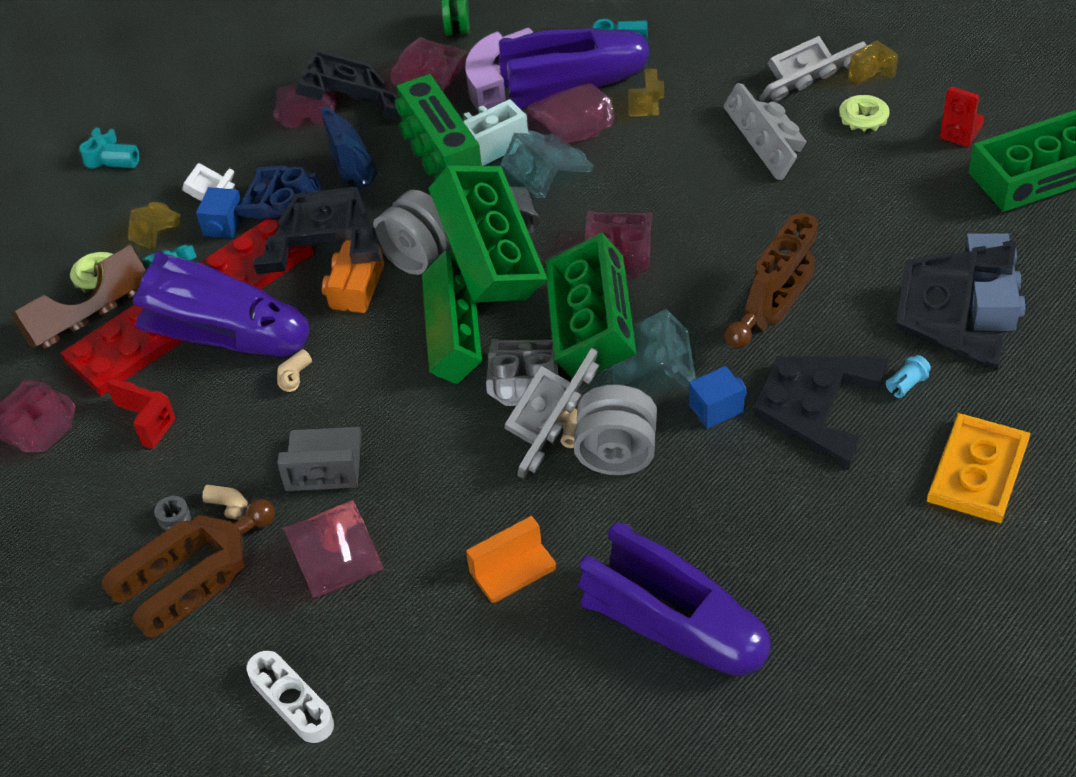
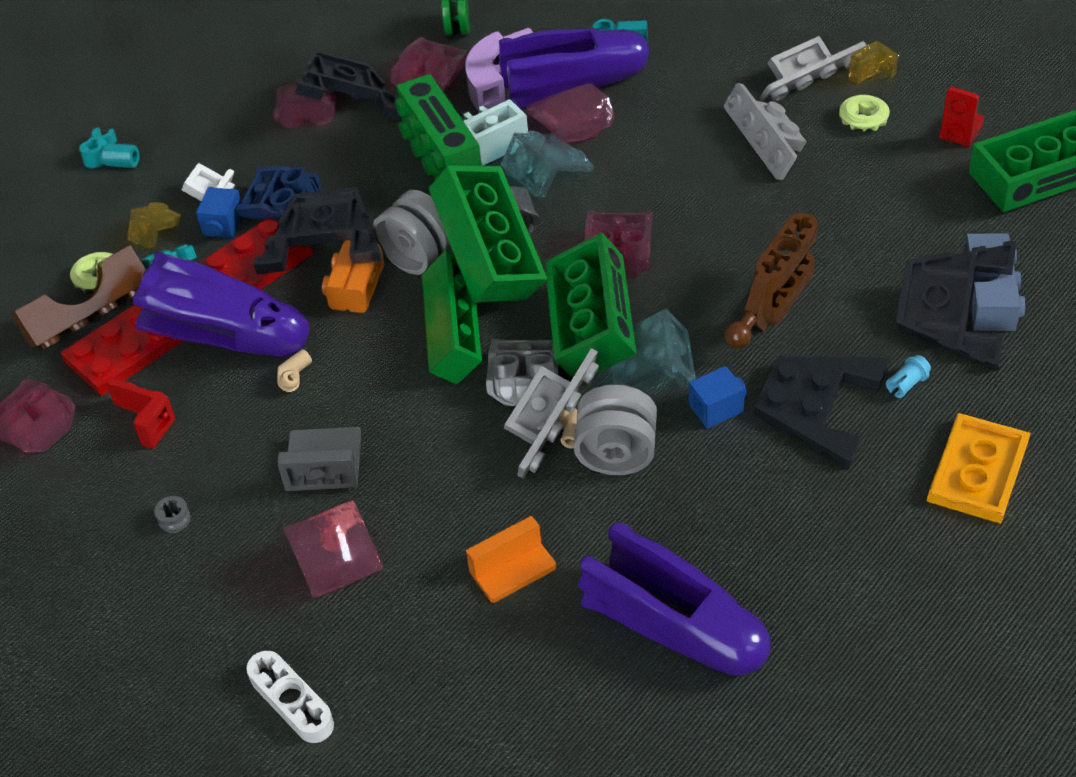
(171, 550): reddish brown piece -> none
(227, 496): tan arm -> none
(348, 150): dark blue slope -> none
(646, 100): clear yellow bracket -> none

